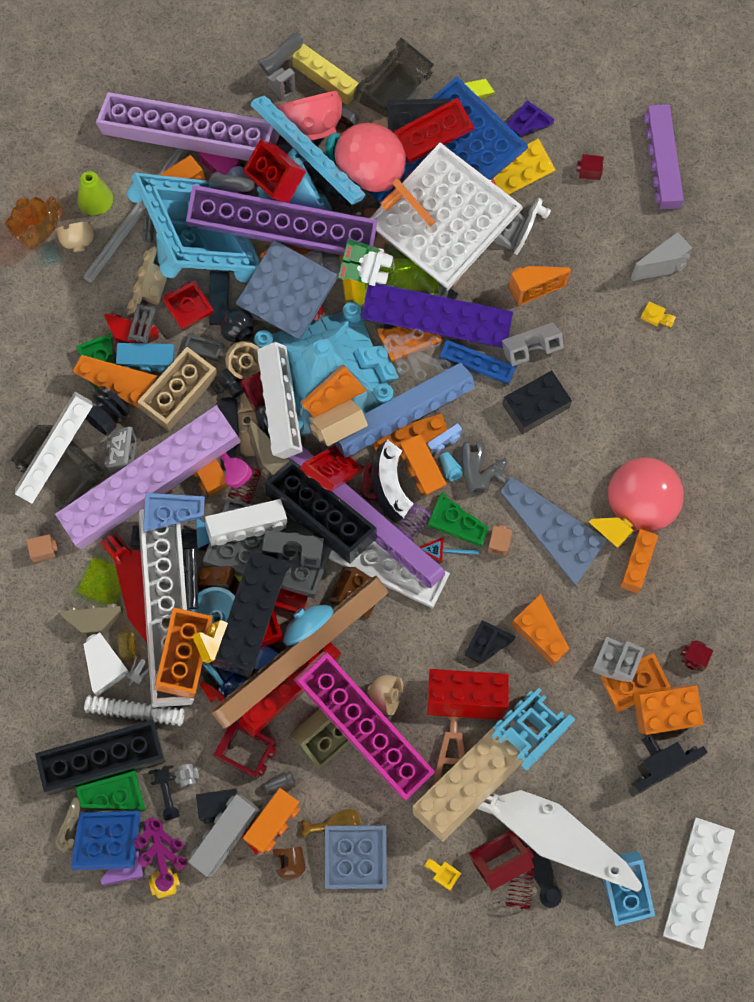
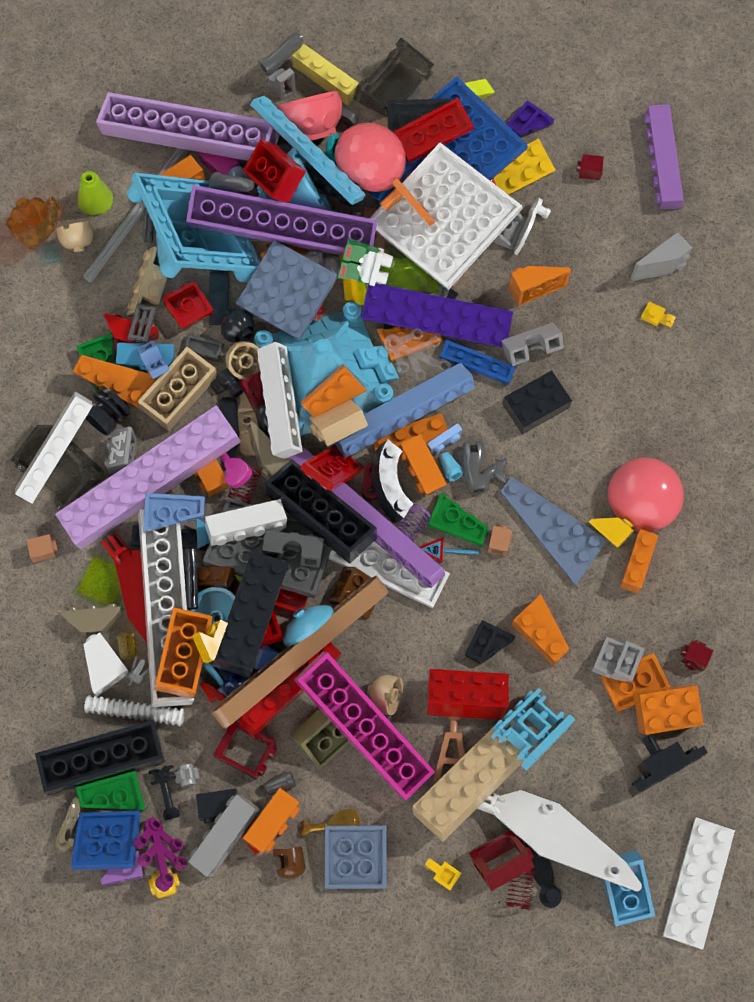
(152, 359): none -> medium blue slope

